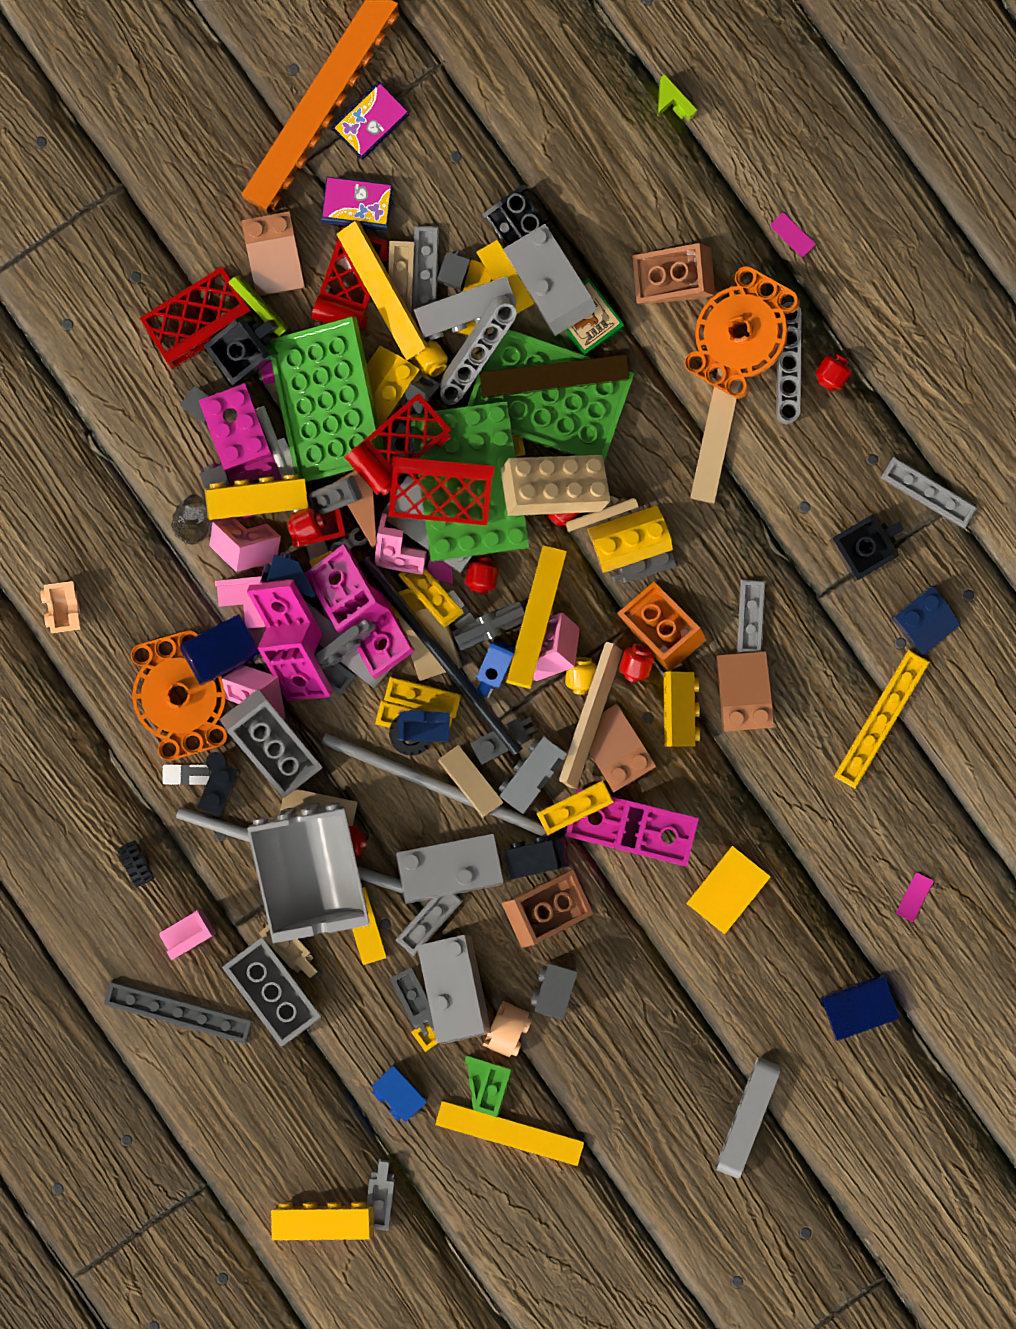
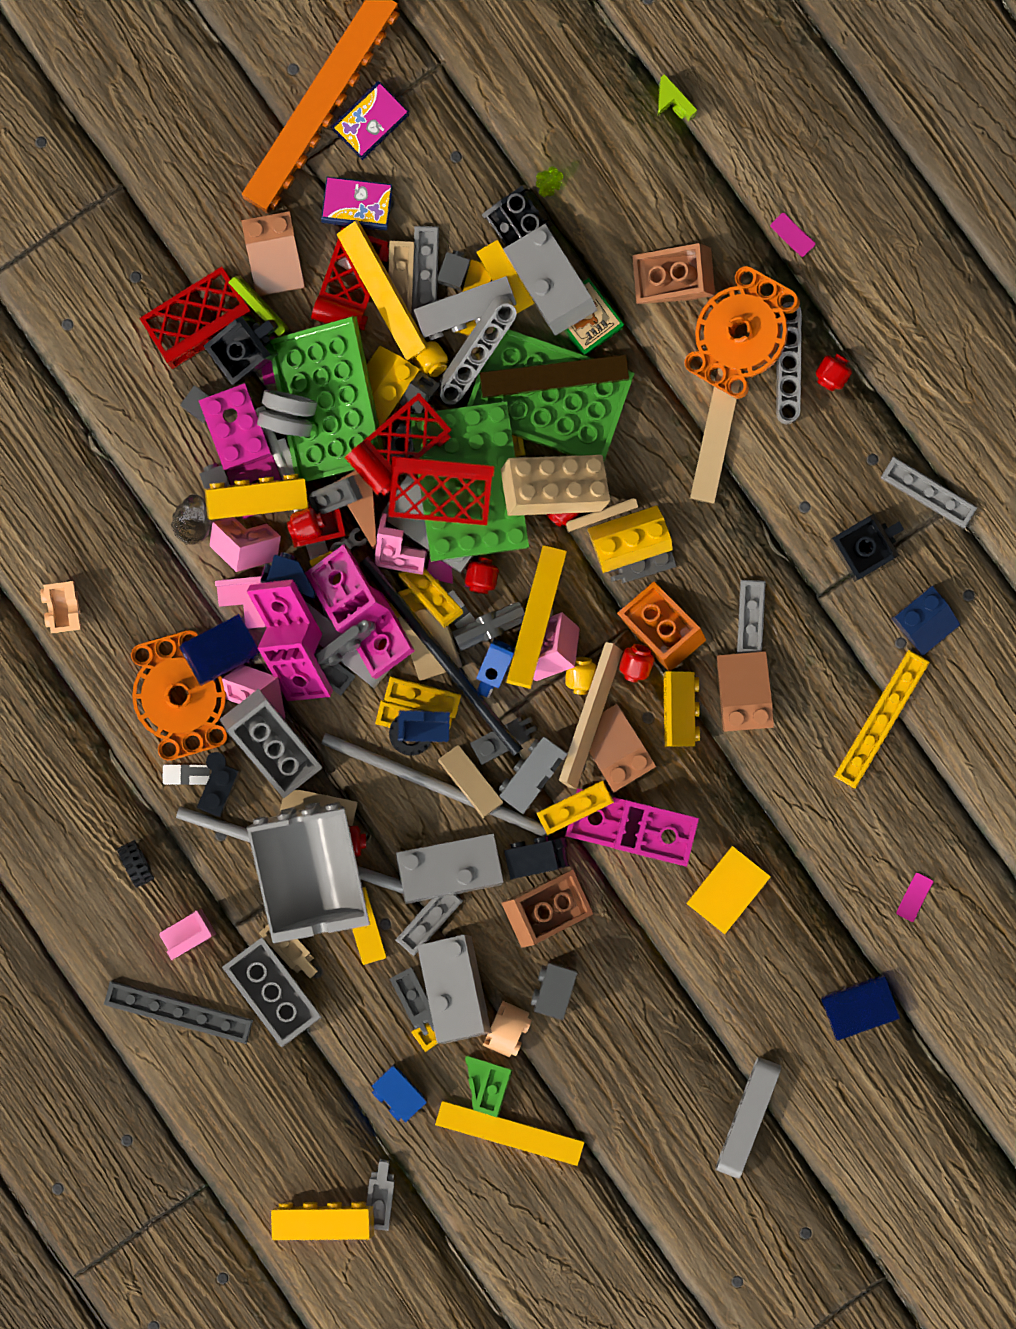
(287, 413): none -> light grey wheel
(548, 181): none -> clear neon green plant

